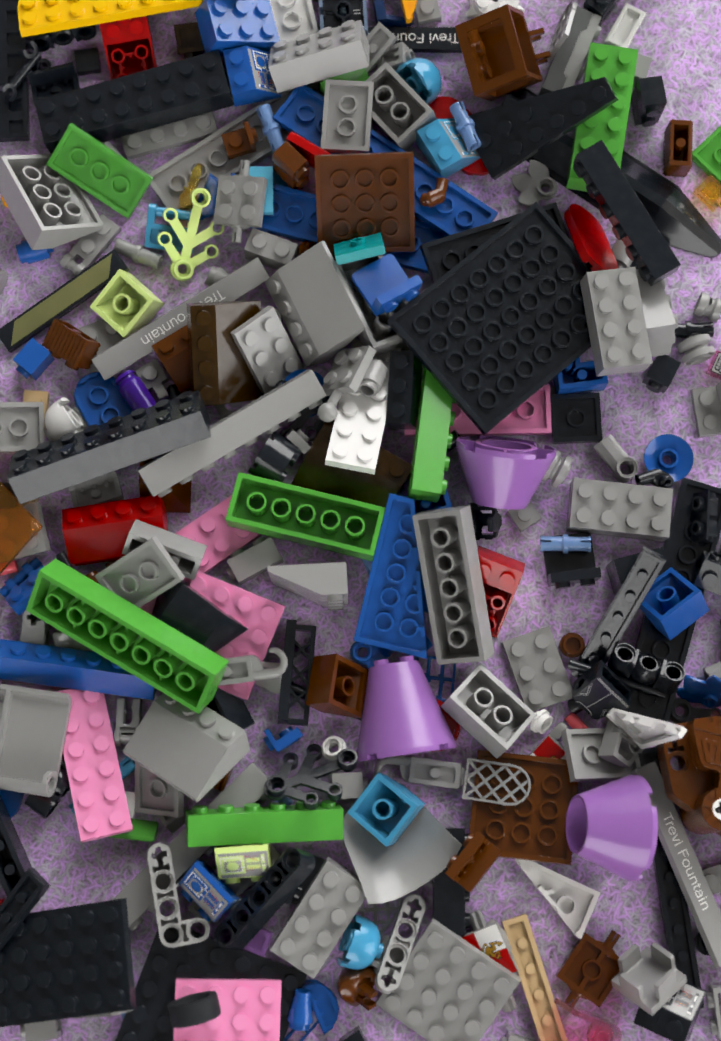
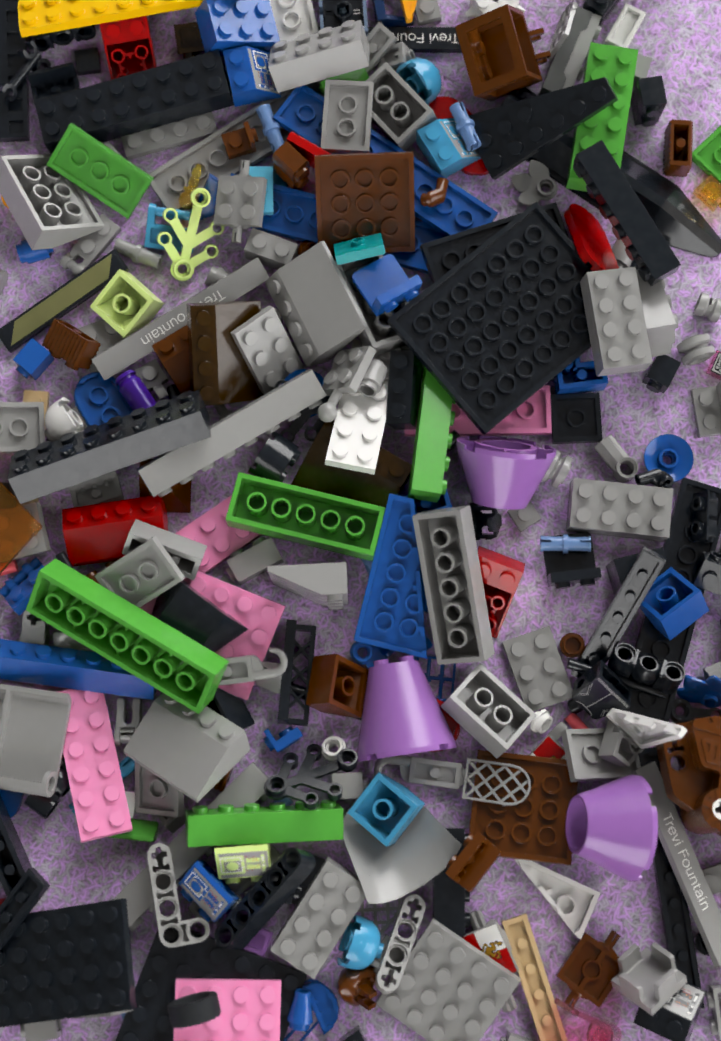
(299, 439): light grey plate -> none
(690, 329): black pin -> none

